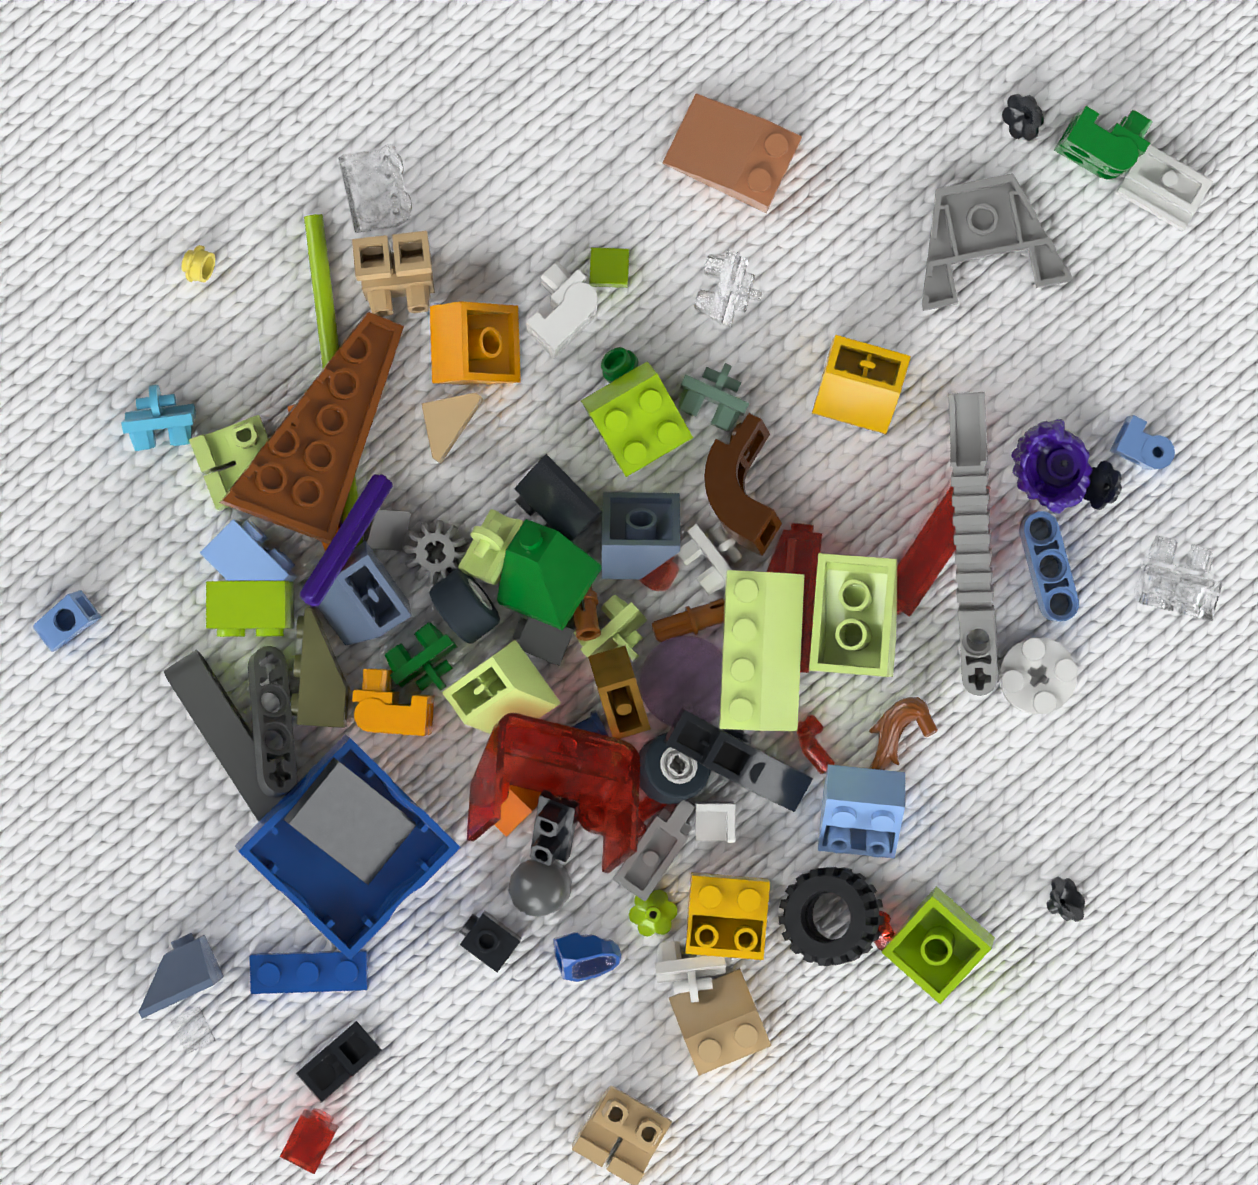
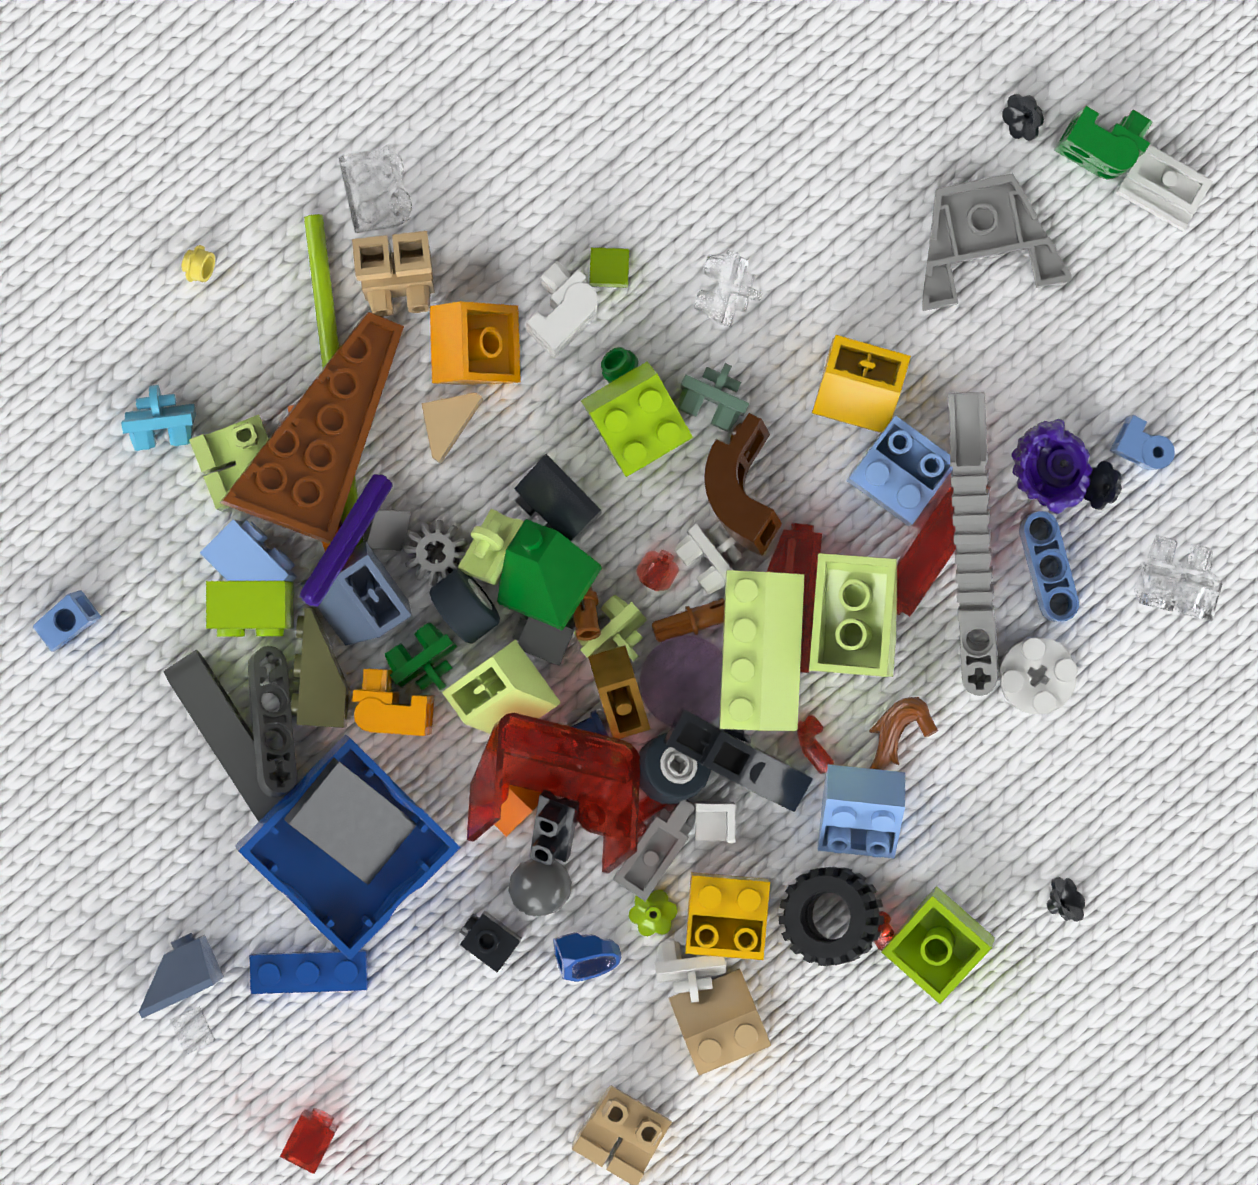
(338, 1061): black slope -> none
(638, 532): sand blue slope -> none
(732, 151): nougat slope -> none
(901, 471): none -> light blue slope

